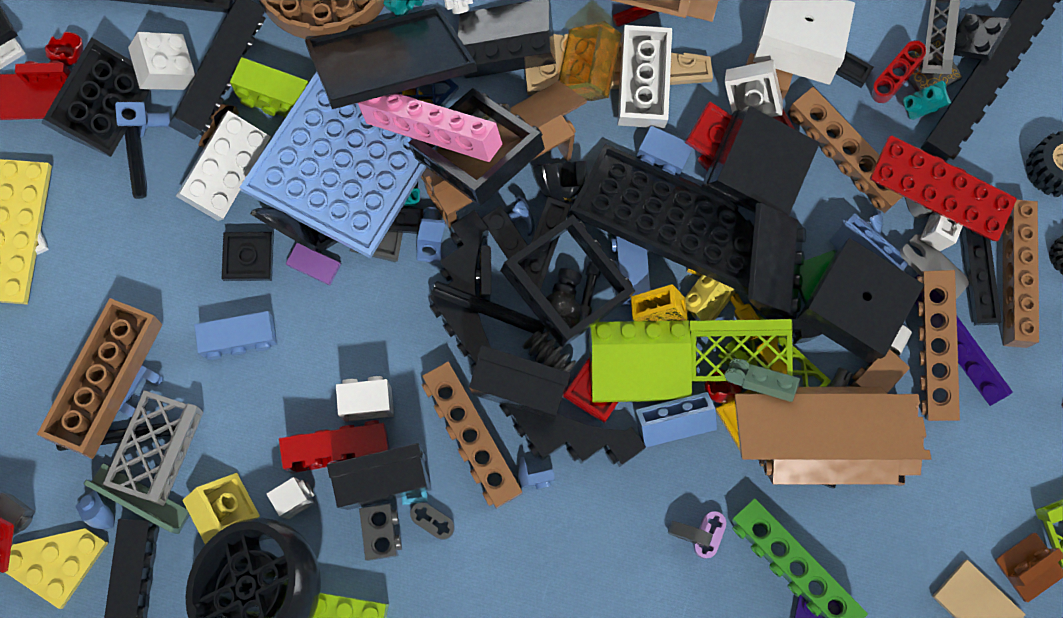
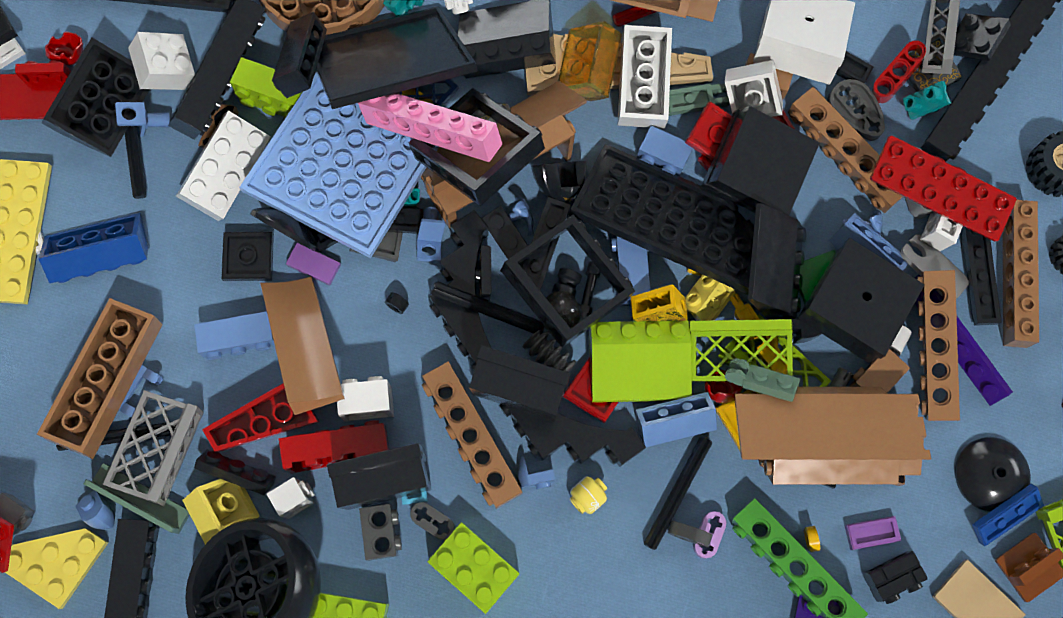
(94, 248): none -> blue slope
(235, 472): none -> black plate
(257, 420): none -> red wedge
(299, 55): none -> black brick
(302, 344): none -> medium nougat arch
(396, 303): none -> black axle
(473, 568): none -> lime brick
(588, 495): none -> light yellow head
(677, 493): none -> black axle
(695, 98): none -> sand green hinge
(812, 538): none -> yellow tile
(864, 99): none -> dark grey piece
(872, 533): none -> medium lavender tile
(895, 577): none -> black brick
(978, 477): none -> black dish
(1008, 515): none -> blue tile

